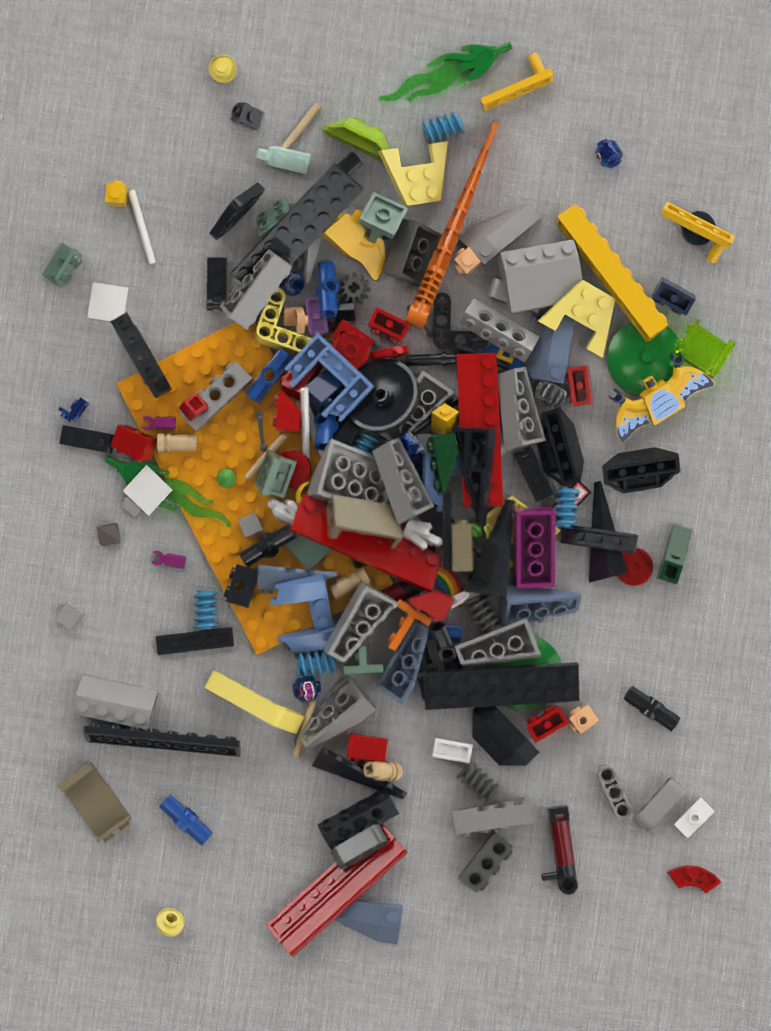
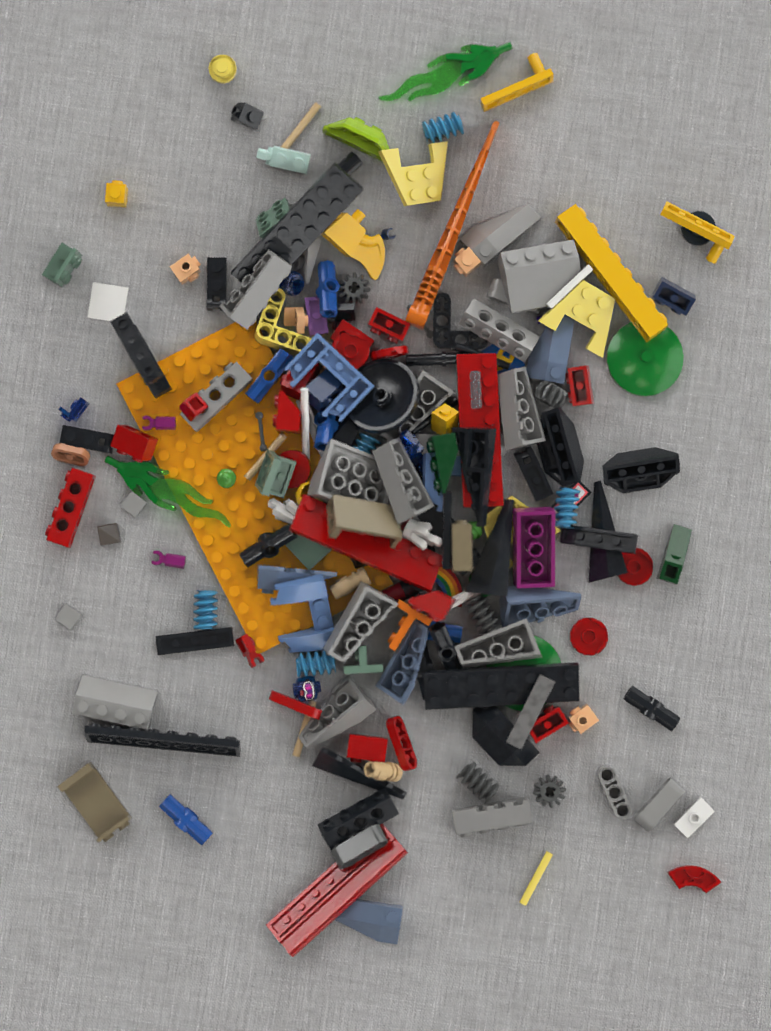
(70, 454): none -> nougat plate
(73, 518): none -> red brick
(141, 226): white bar -> none
(147, 490): white sticker -> none
(170, 922): light yellow plate -> none
(176, 443): tan axle -> none
(186, 269): none -> light nougat brick
(236, 210): black beam -> none
(242, 597): black brick -> none
(247, 647): none -> red plate
(250, 524): light grey tile -> none
(254, 703): light yellow beam -> none
(295, 704): none -> red beam
(382, 217): sand green bracket -> none
(398, 733): none -> red beam
(411, 252): dark grey slope -> none
(452, 750): white plate -> none
(475, 387): none -> clear light blue axle
(485, 851): dark grey brick -> none
(530, 711): none -> flat silver sticker
(536, 877): none -> light yellow bar
(556, 791): none -> dark grey gear
(562, 849): piece -> none
(571, 285): none -> white bar
(588, 636): none -> red tile
(608, 153): clear blue head -> none
(659, 398): torso -> none
(703, 349): clear neon green panel -> none

